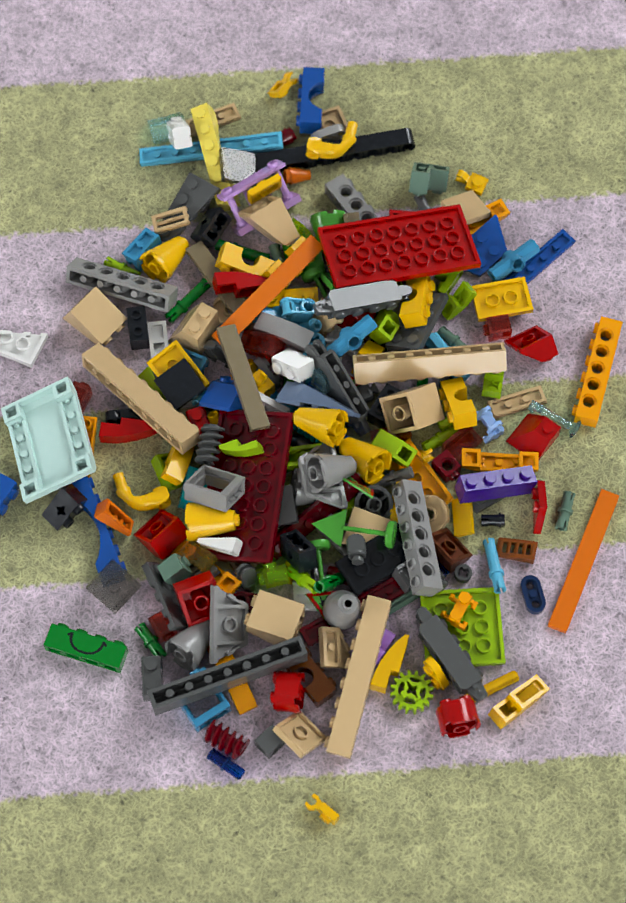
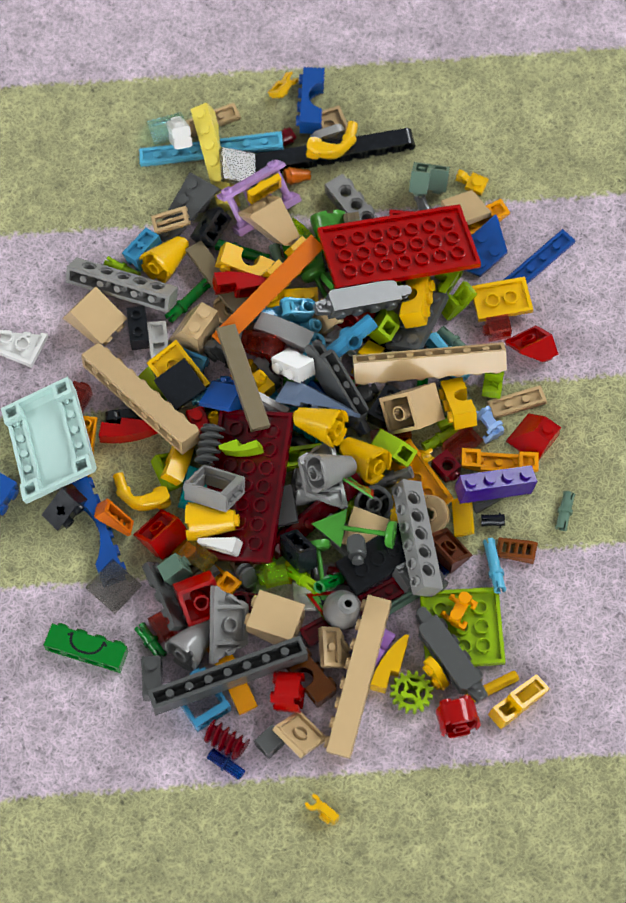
(320, 381): clear light blue tile -> none
(464, 568): dark grey bush -> none
(513, 260): dark azure piece -> none
(533, 595): dark blue plate -> none
(539, 506): red wing -> none
(572, 427): clear light blue piece -> none
(583, 561): orange tile -> none
(605, 328): light orange brick -> none

